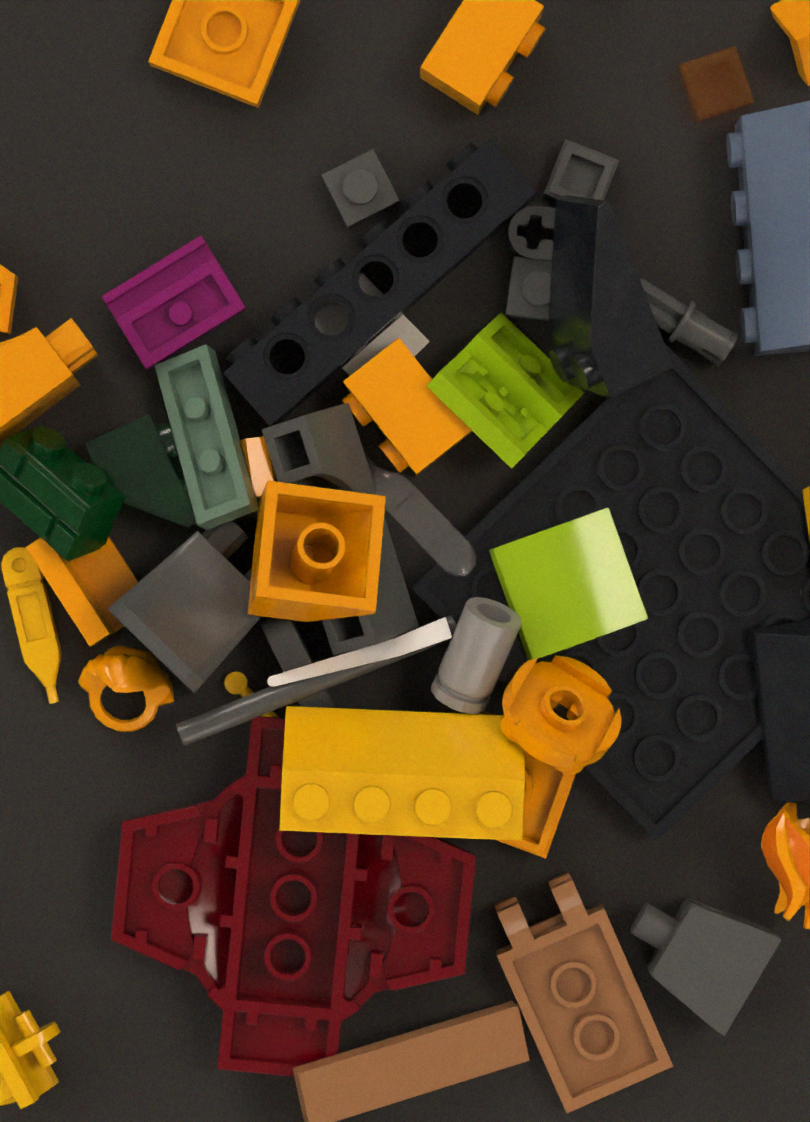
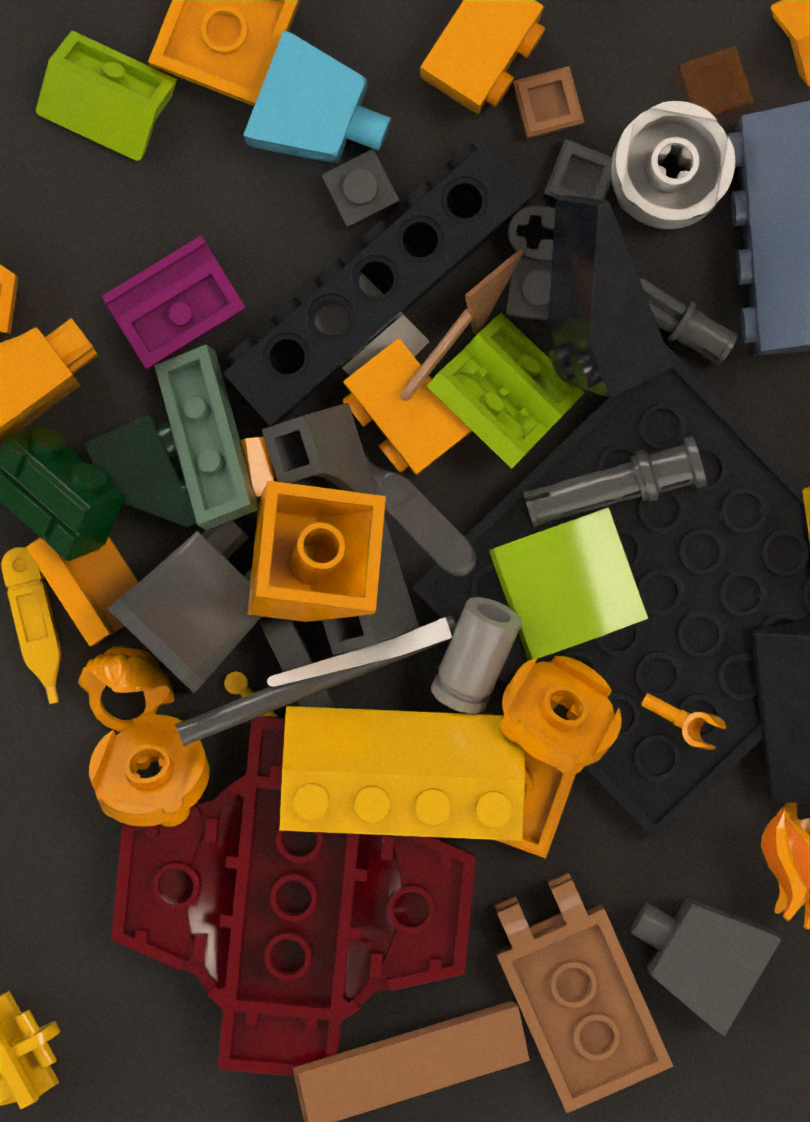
(103, 95): none -> lime panel
(151, 800): none -> light orange plate
(312, 106): none -> medium azure torso
(480, 304): none -> medium nougat piece
(548, 103): none -> medium nougat tile
(643, 477): none -> dark grey pin
(689, 723): none -> light orange hand
(700, 148): none -> white brick

